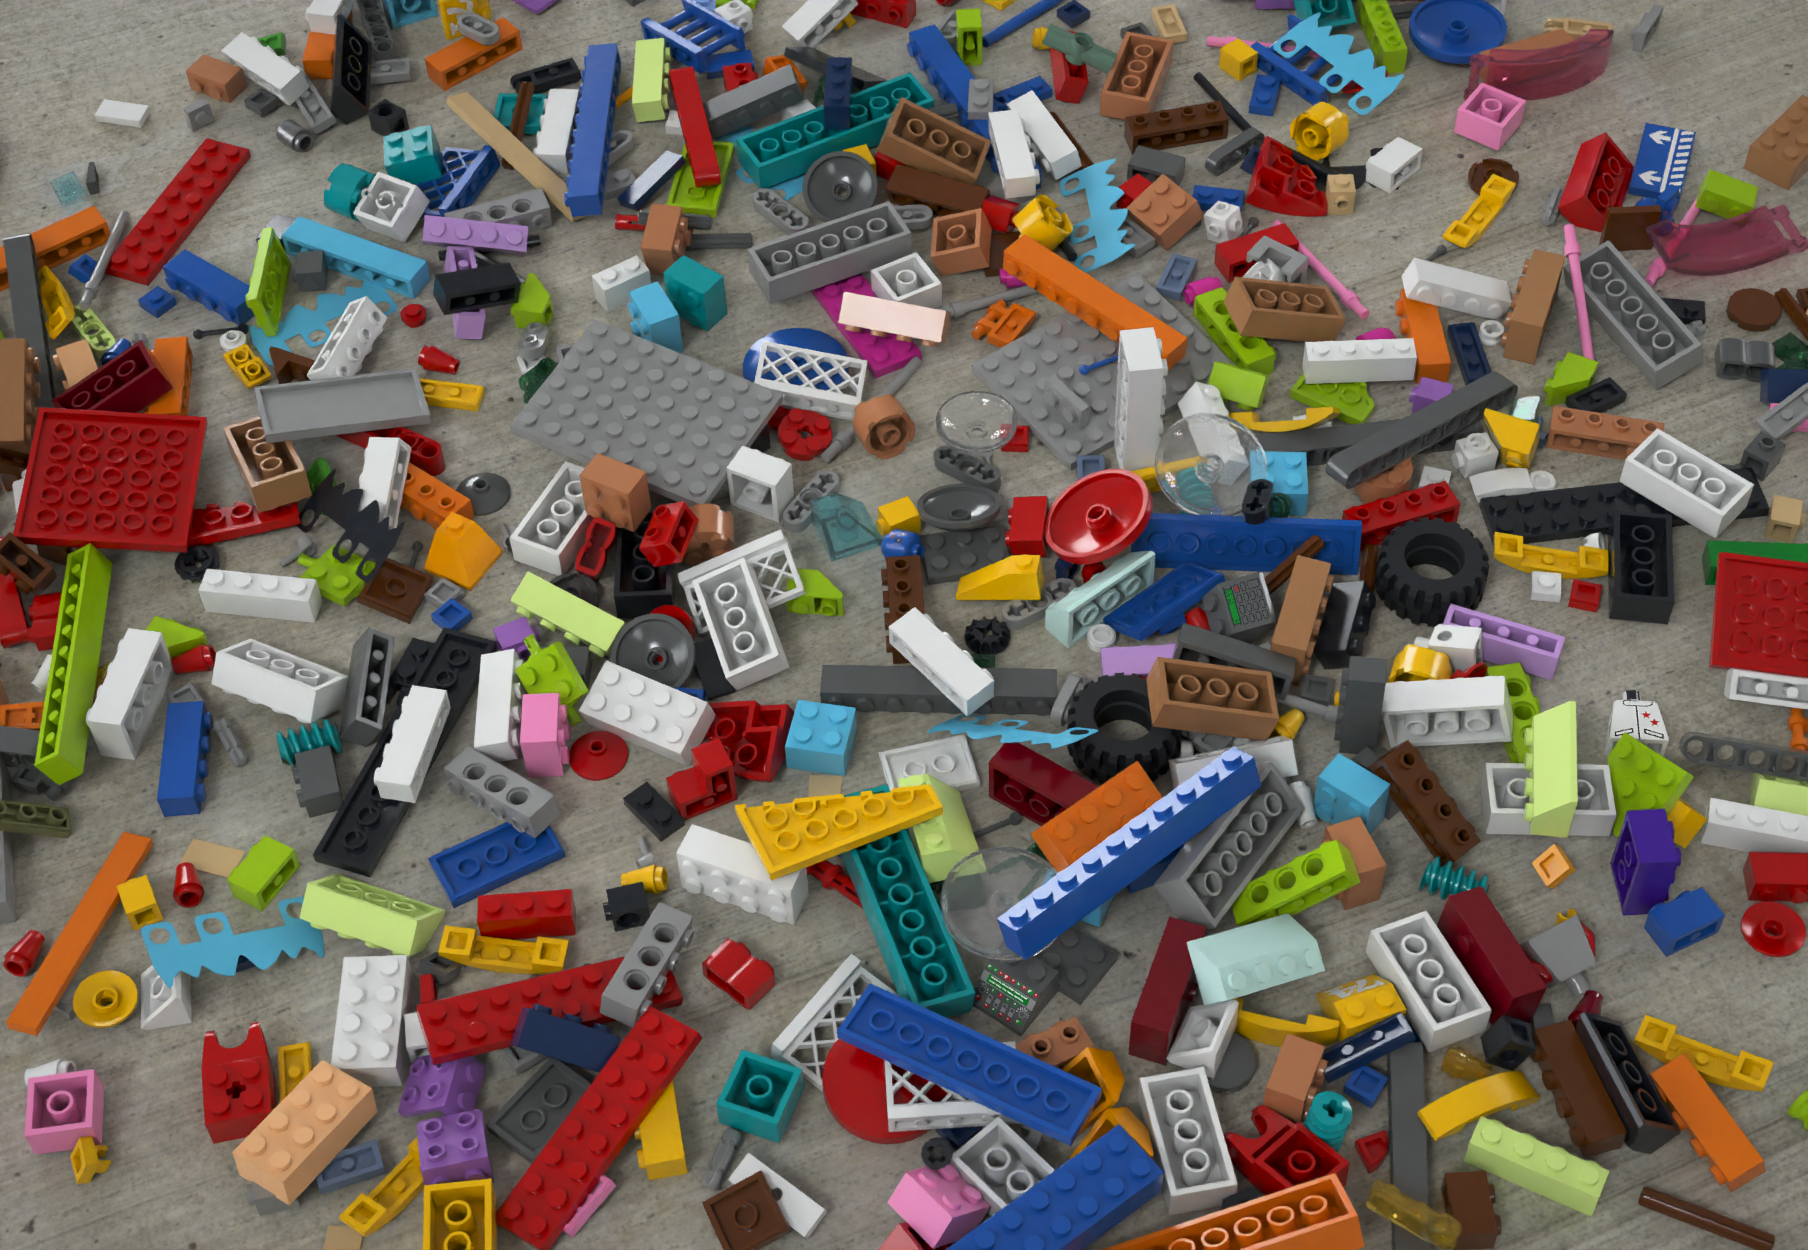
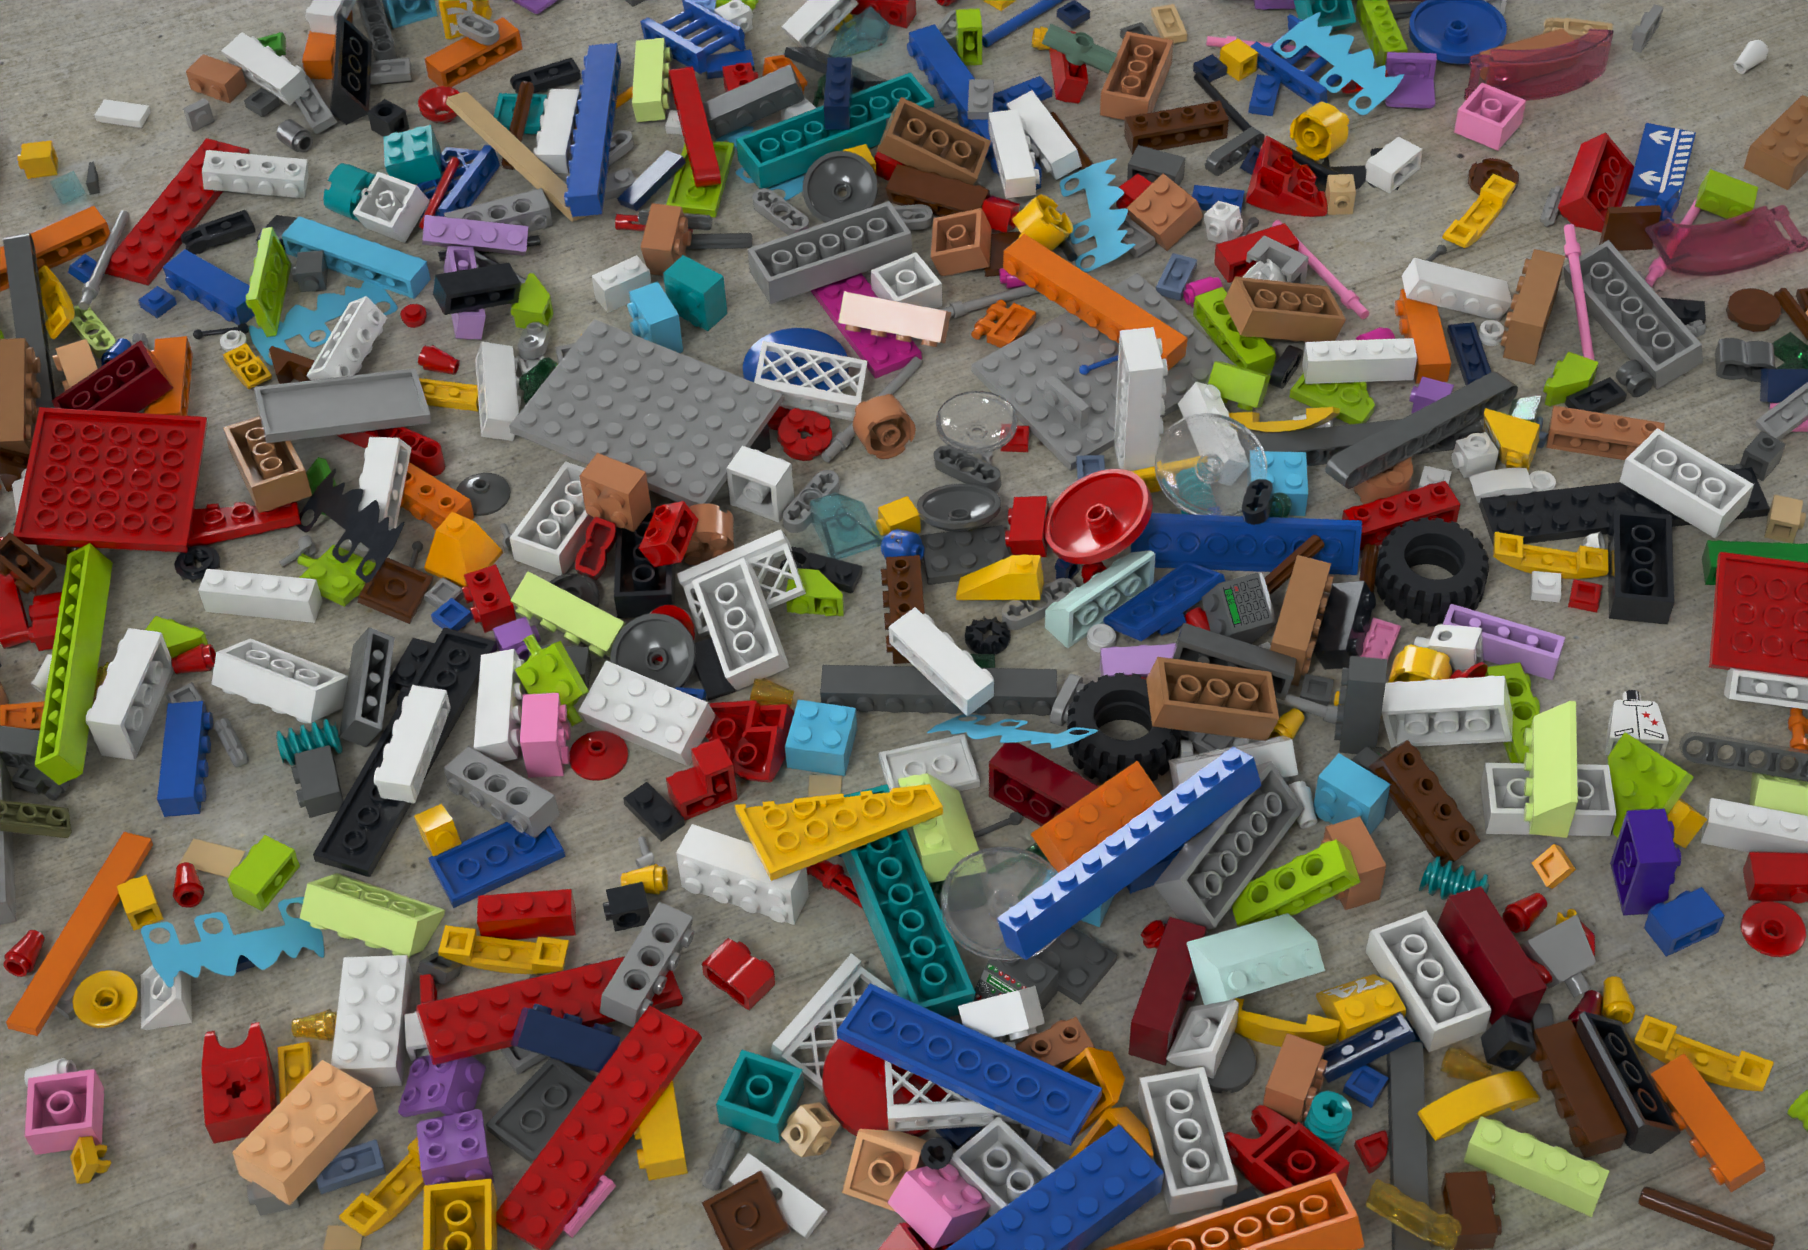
(38, 159): none -> yellow brick
(218, 232): none -> black hinge
(249, 174): none -> white brick
(315, 1026): none -> clear yellow cone
(434, 101): none -> red piece
(437, 829): none -> yellow brick
(441, 189): none -> red bar
(489, 598): none -> red brick
(497, 390): none -> white brick
(770, 693): none -> clear yellow cone
(810, 1130): none -> tan brick
(839, 573): none -> black hinge
(860, 34): none -> clear light blue slope
(880, 1163): none -> light nougat slope
(1004, 1014): none -> white brick
(1153, 933): none -> red plate
(1210, 67): none -> dark blue plate
(1285, 366): none -> black beam
(1380, 639): none -> bright pink plate
(1417, 85): none -> medium lavender bracket
(1524, 912): none -> red cone
(1617, 1001): none -> yellow cone
(1634, 378): none -> dark grey wheel
(1753, 54): none -> white cone

